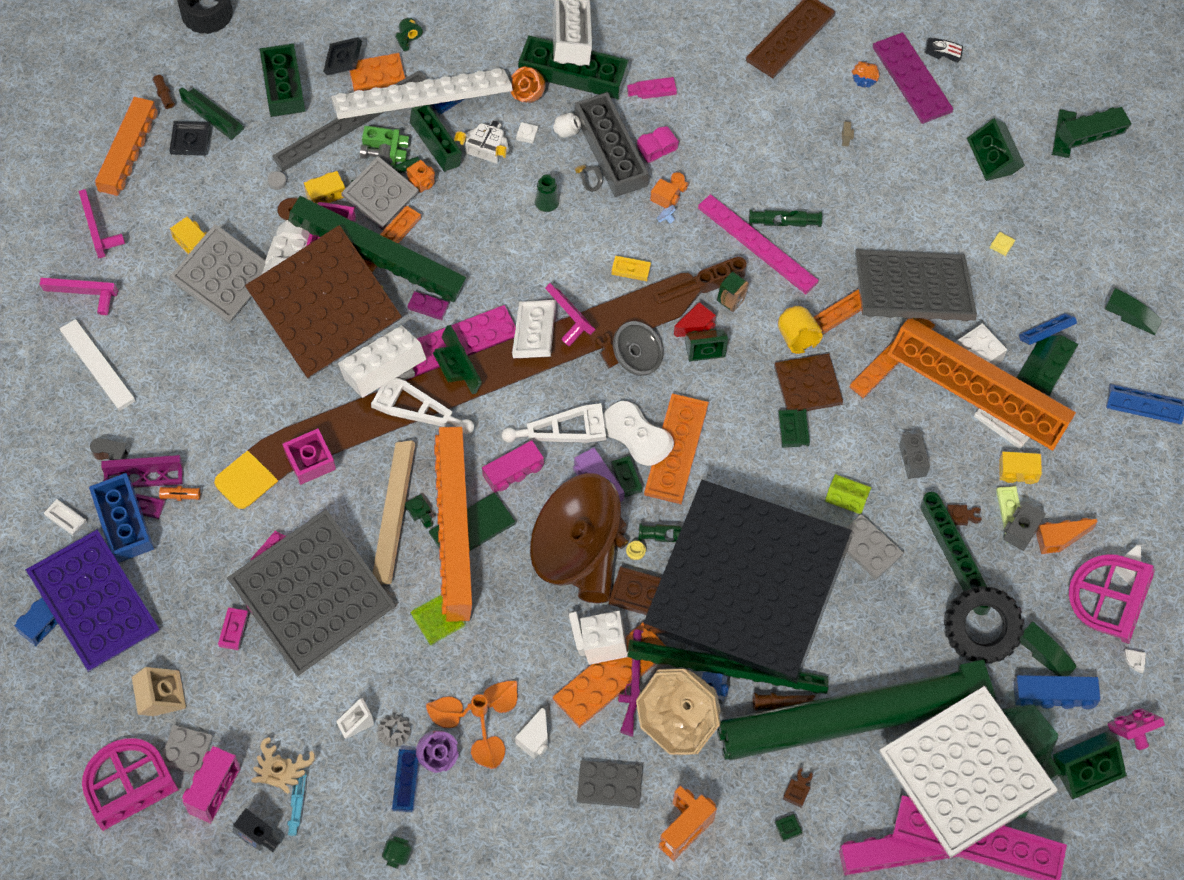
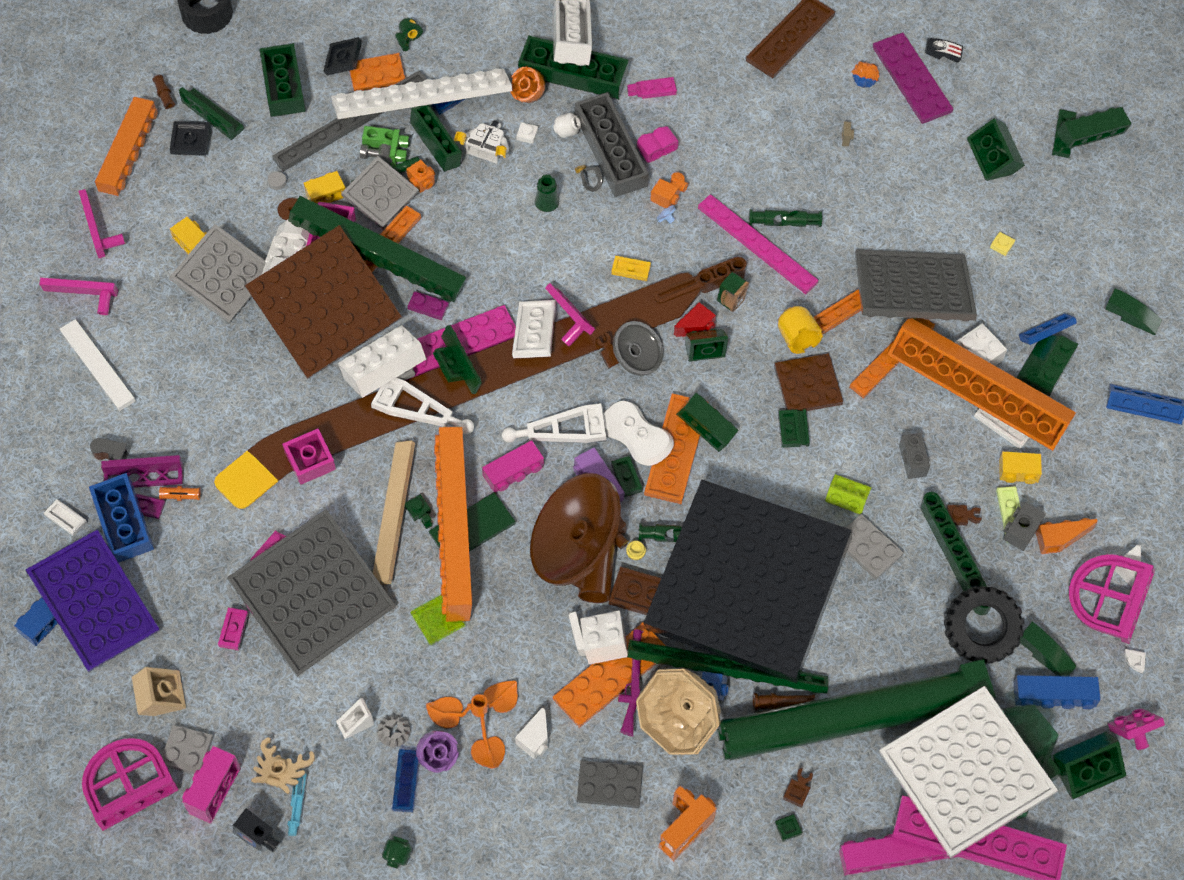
(707, 422): none -> dark green brick

